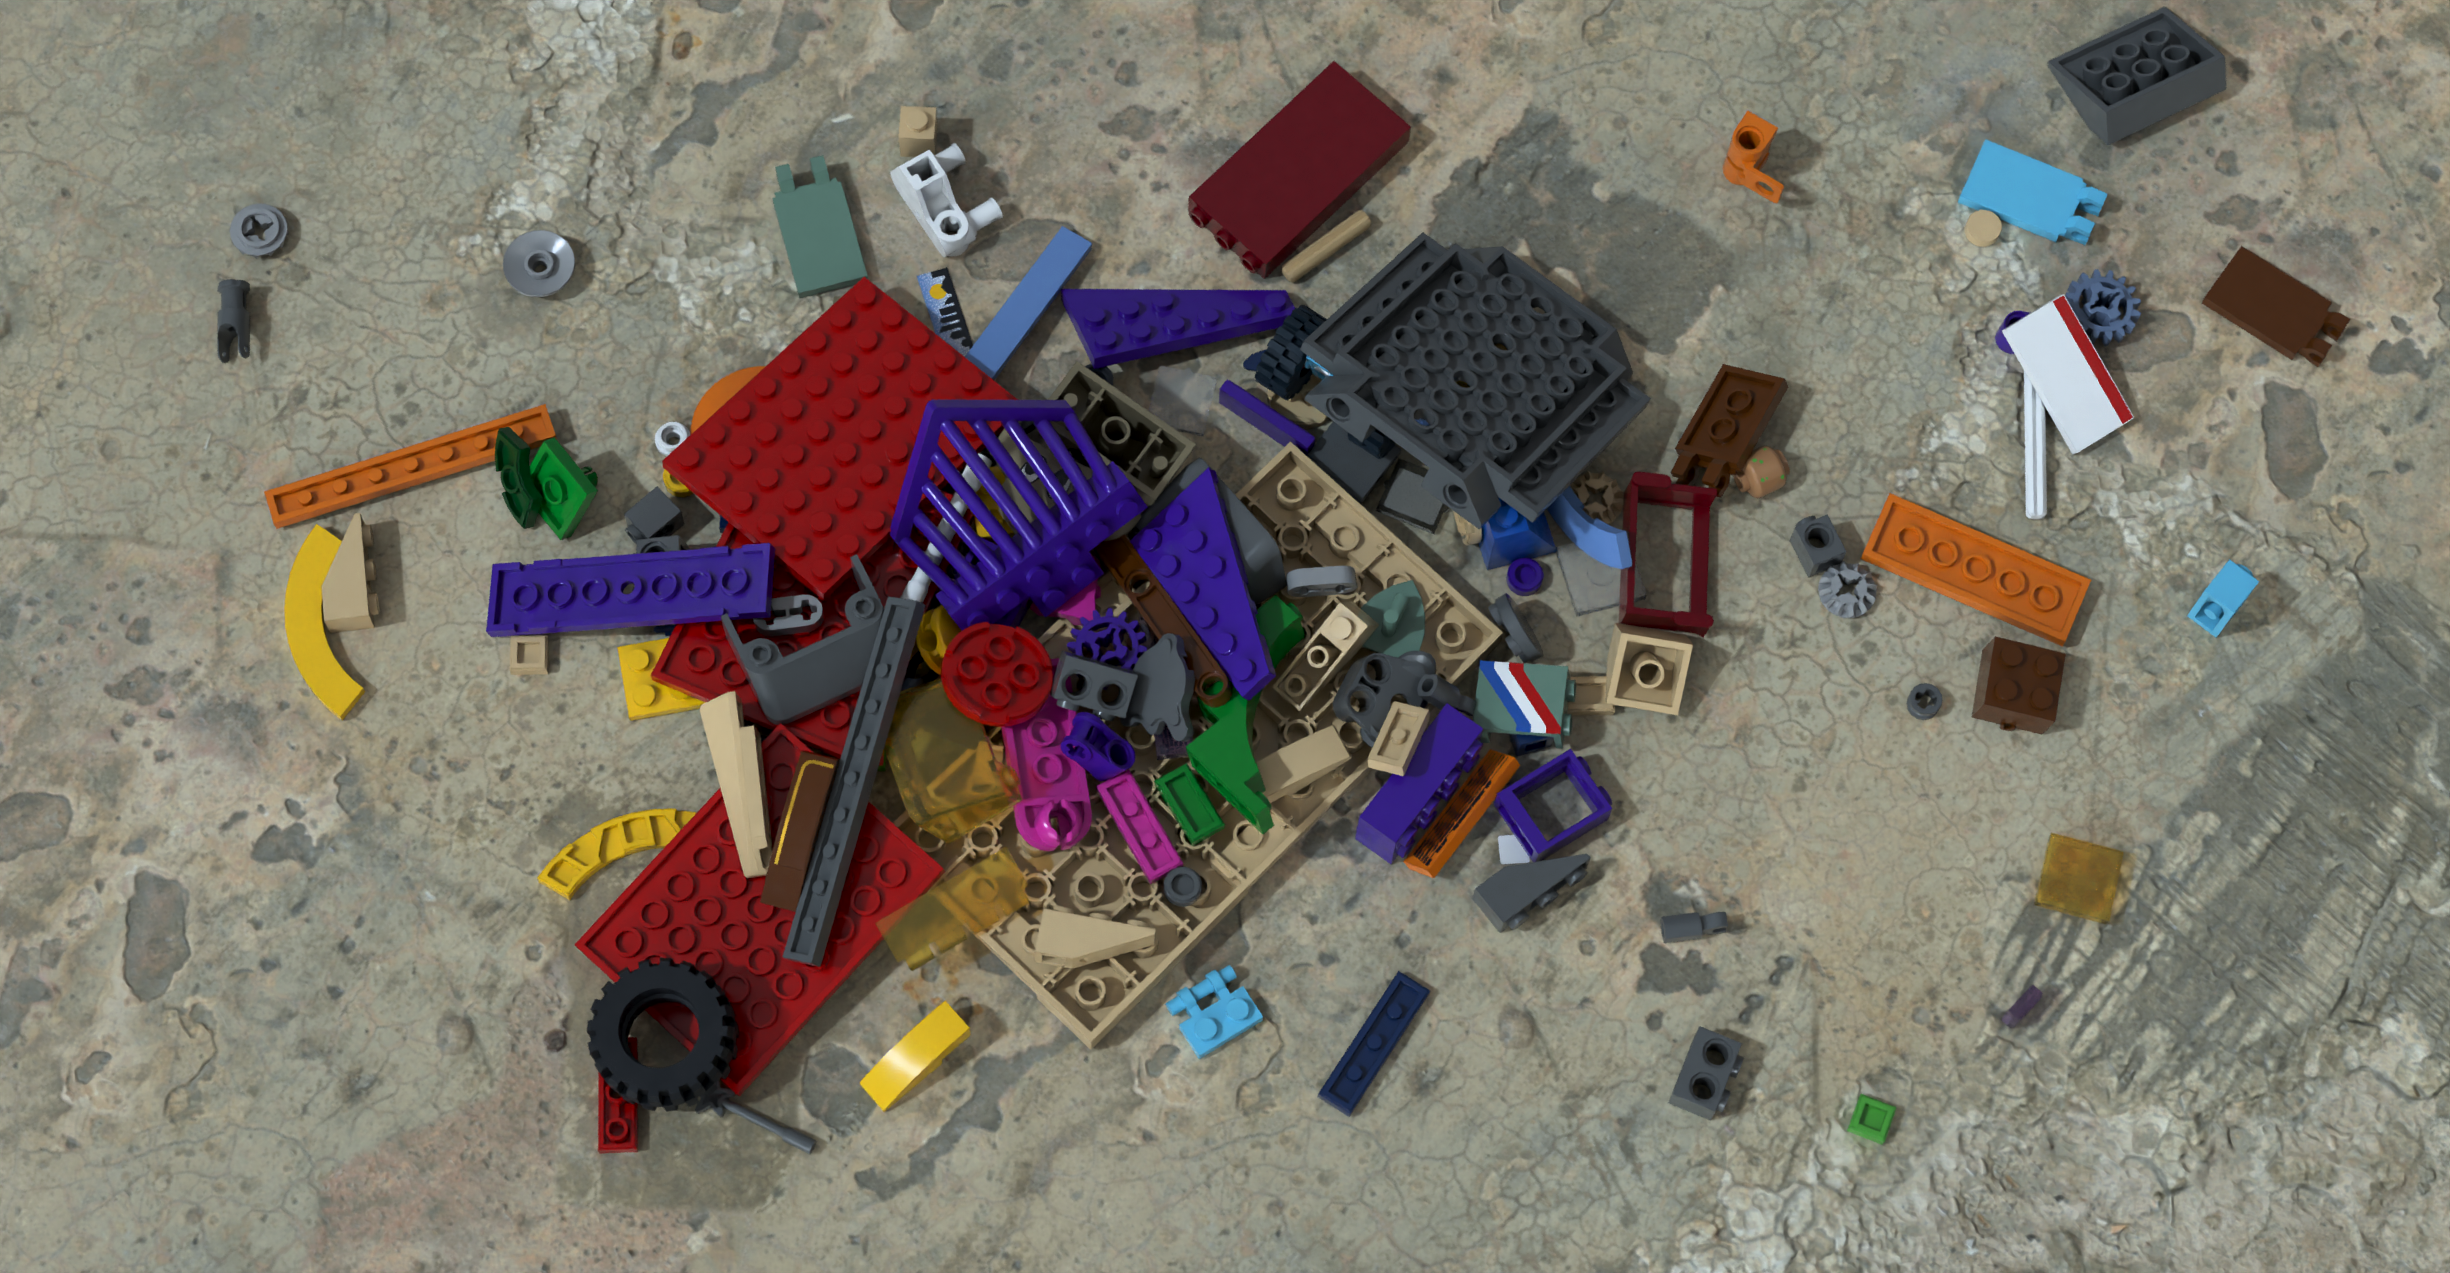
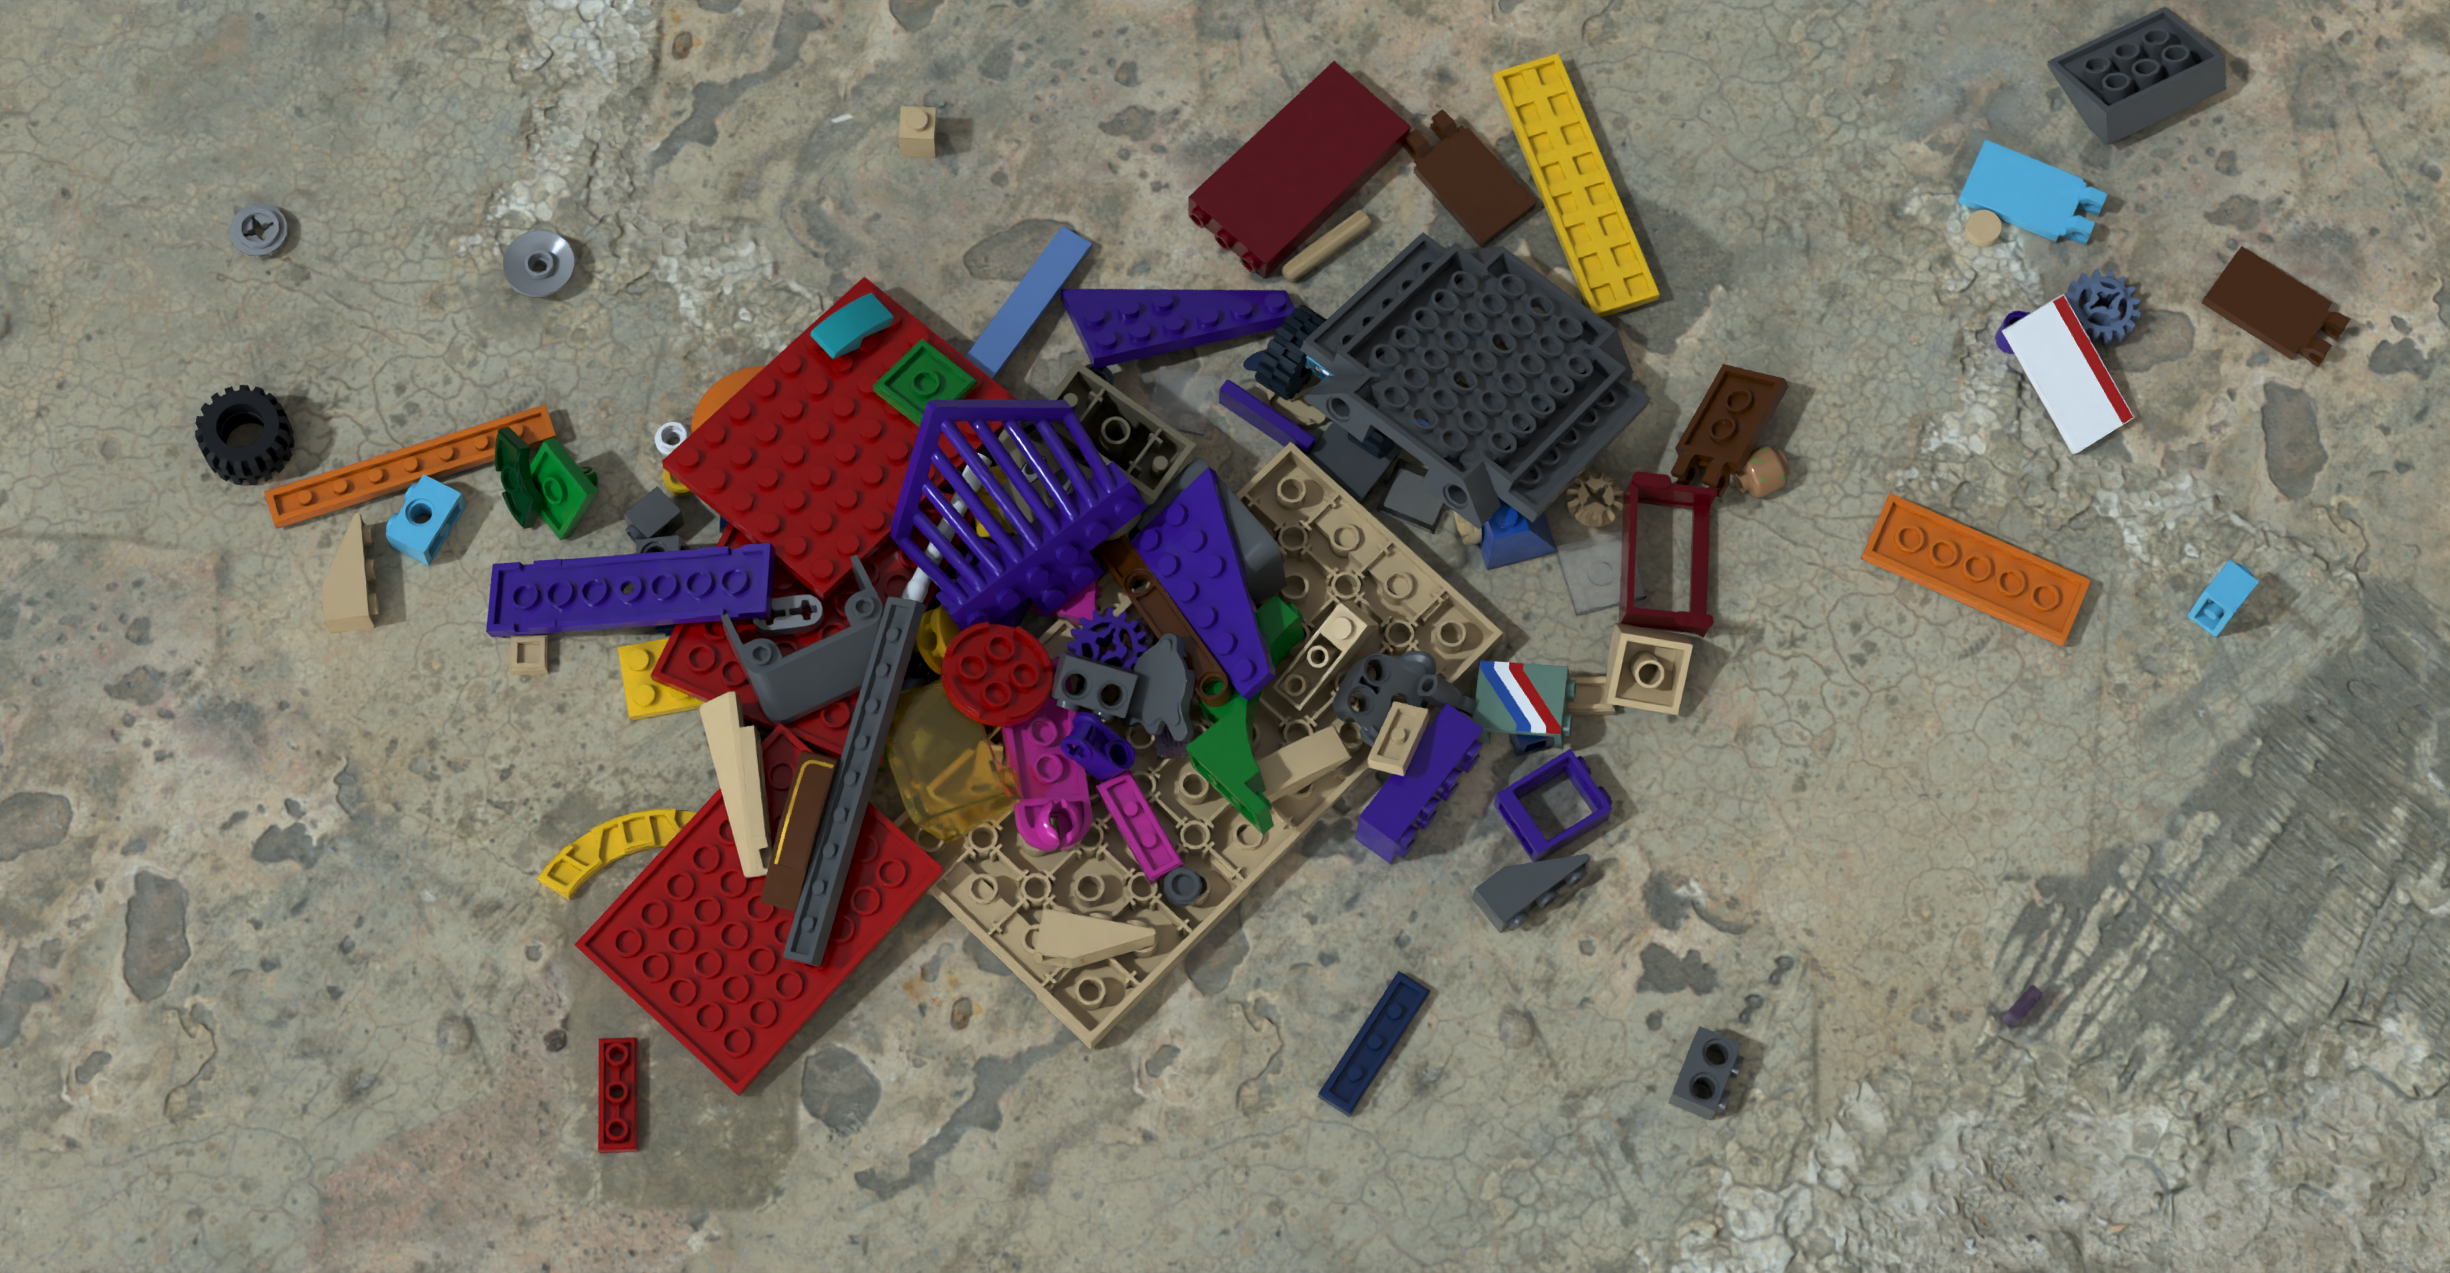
(233, 318): dark grey piece -> none
(233, 411): none -> black tyre
(306, 625): yellow tile -> none
(425, 539): none -> medium azure brick
(628, 999): black tyre -> none
(720, 1100): dark grey piece -> none
(817, 231): sand green tile -> none
(849, 325): none -> teal slope
(915, 1056): yellow slope -> none
(921, 377): none -> green tile
(930, 198): white piece -> none
(945, 309): sticker -> none
(958, 901): clear yellow windscreen -> none
(1189, 804): green tile -> none
(1219, 1022): medium azure plate -> none
(1321, 581): light grey beam -> none
(1399, 618): sand green shield -> none
(1461, 813): orange tile -> none
(1468, 180): none -> reddish brown tile
(1511, 850): white sticker -> none
(1521, 638): dark grey tile -> none
(1524, 576): dark purple tile -> none
(1575, 186): none -> yellow plate
(1591, 535): medium blue tile -> none
(1692, 926): dark grey bar -> none
(1749, 153): orange piece -> none
(1817, 559): dark grey brick -> none
(1847, 605): light grey gear -> none
(1871, 1119): bright green tile -> none
(1918, 692): dark grey bush -> none
(2018, 685): reddish brown brick -> none
(2035, 452): white axle -> none
(2078, 878): clear yellow tile -> none

